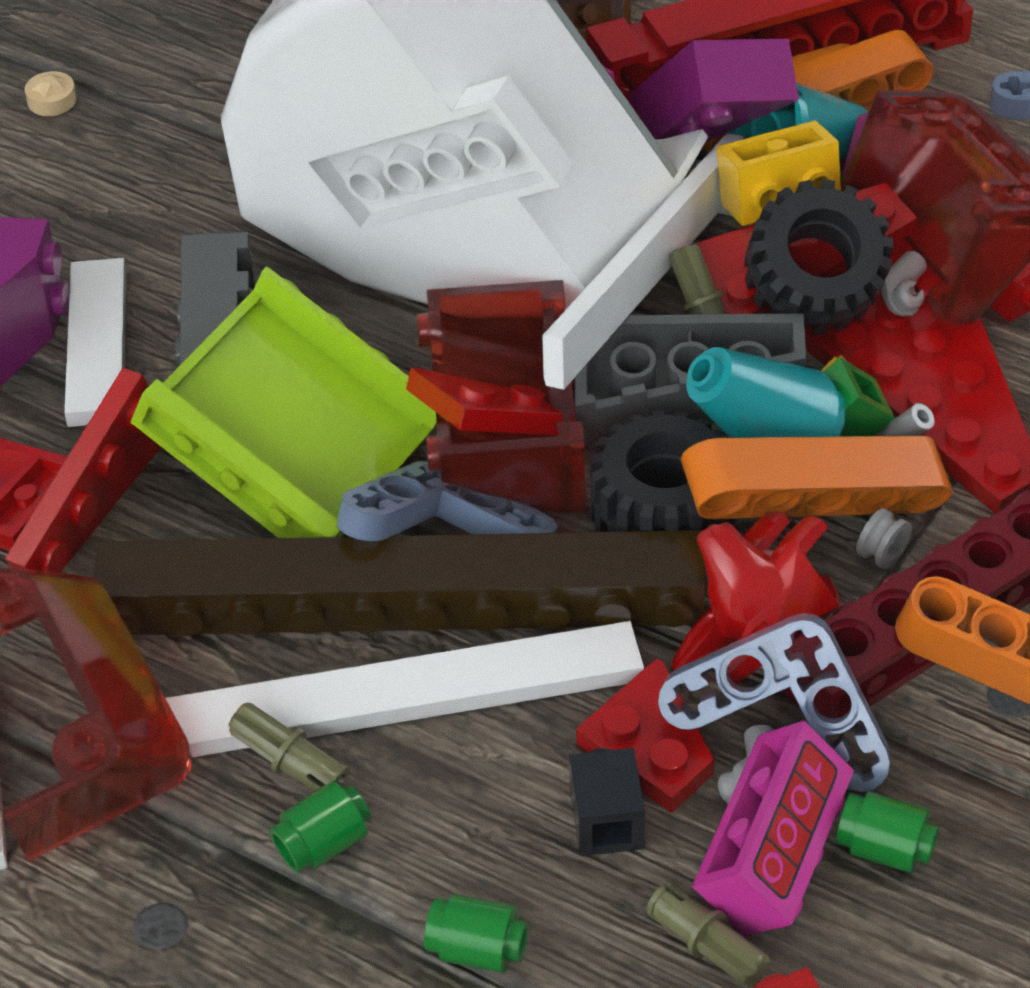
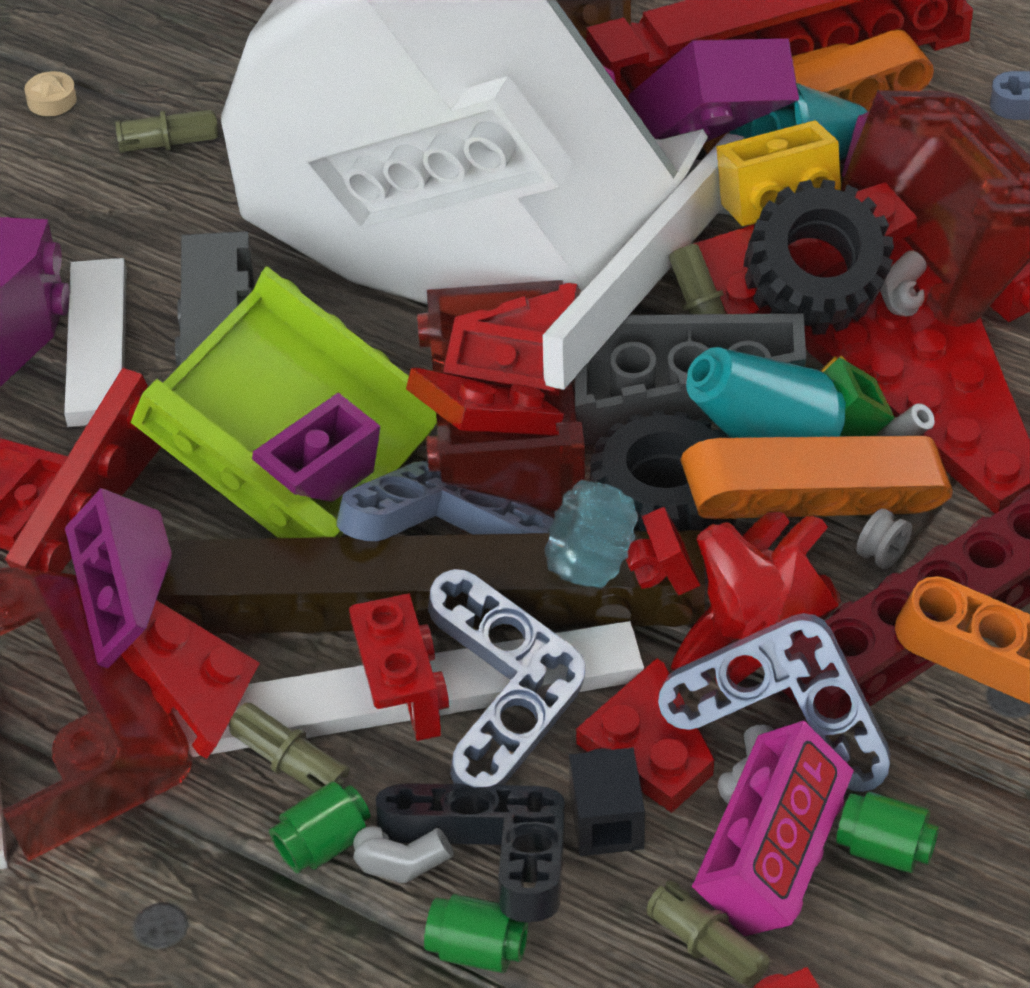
(119, 568): none -> magenta slope
(166, 130): none -> olive axle
(191, 673): none -> red wing
(323, 451): none -> magenta slope
(396, 861): none -> light grey arm
(398, 660): none -> red bracket
(501, 815): none -> black beam
(508, 341): none -> red wing
(522, 666): none -> beam
(591, 534): none -> clear light blue gear
(662, 555): none -> red tile

